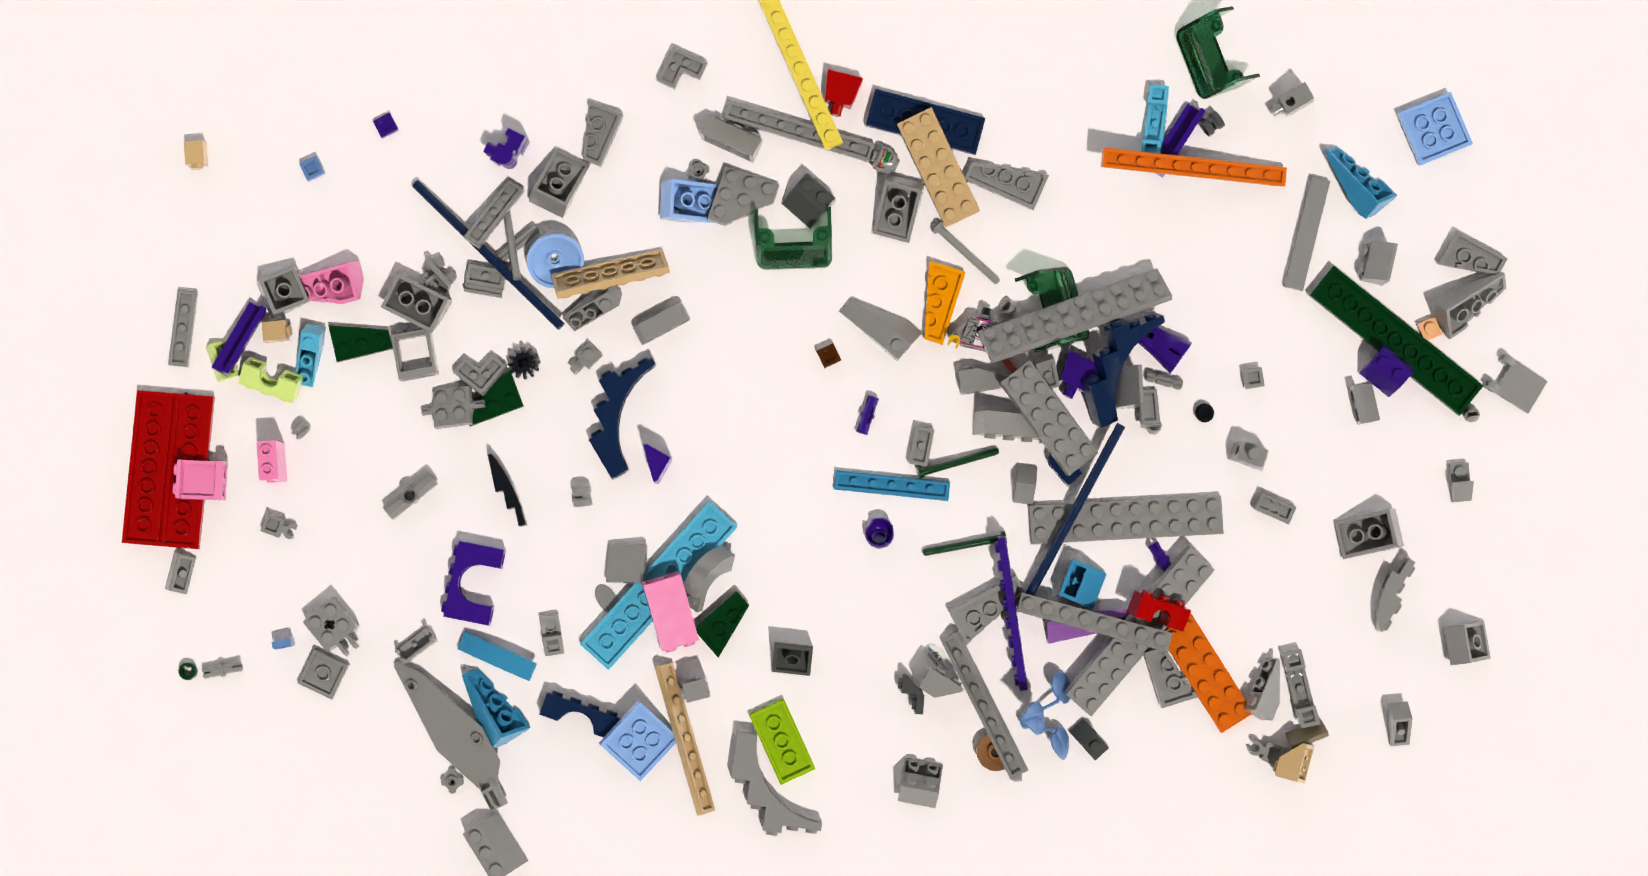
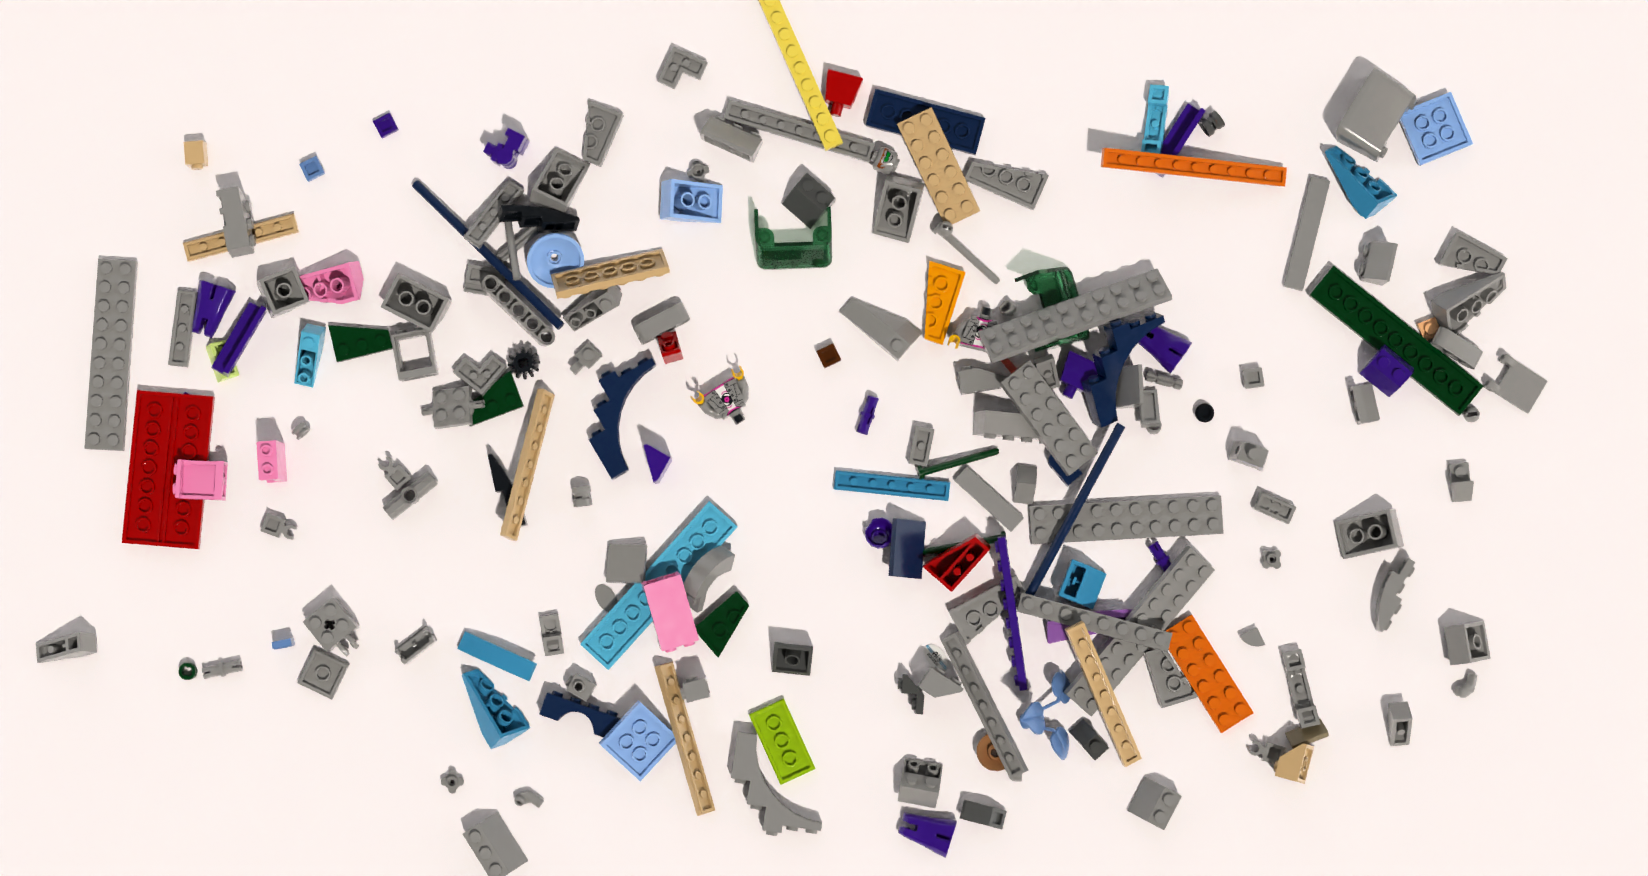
(66, 647): none -> light grey slope
(111, 355): none -> light grey plate
(180, 573): light grey slope -> none
(210, 307): none -> dark purple piece
(237, 222): none -> light grey wedge
(255, 377): yellowish green arch -> none
(263, 232): none -> tan tile
(276, 331): tan brick -> none
(396, 475): none -> light grey plate
(435, 277): light grey hips -> none
(455, 734): light grey wing -> none
(457, 605): dark purple arch -> none
(514, 301): none -> light grey beam
(527, 465): none -> tan plate
(528, 797): none -> light grey arm
(543, 218): none -> black slope
(580, 687): none -> light grey brick
(670, 347): none -> red slope
(726, 399): none -> torso
(740, 195): light grey plate -> none
(907, 548): none -> dark blue tile
(929, 832): none -> dark purple piece
(943, 232): none -> light grey hinge
(957, 562): none -> red wedge
(983, 814): none -> dark grey slope
(989, 499): none -> light grey tile
(1103, 693): none -> tan plate
(1145, 605): red arch -> none
(1154, 803): none -> light grey slope
(1205, 58): clear green windscreen -> none
(1252, 638): none -> light grey tile
(1266, 691): light grey slope -> none
(1276, 559): none -> light grey plate
(1299, 95): light grey torso -> none
(1374, 115): none -> light grey windscreen
(1456, 347): none -> light grey beam
(1468, 688): none -> light grey arm

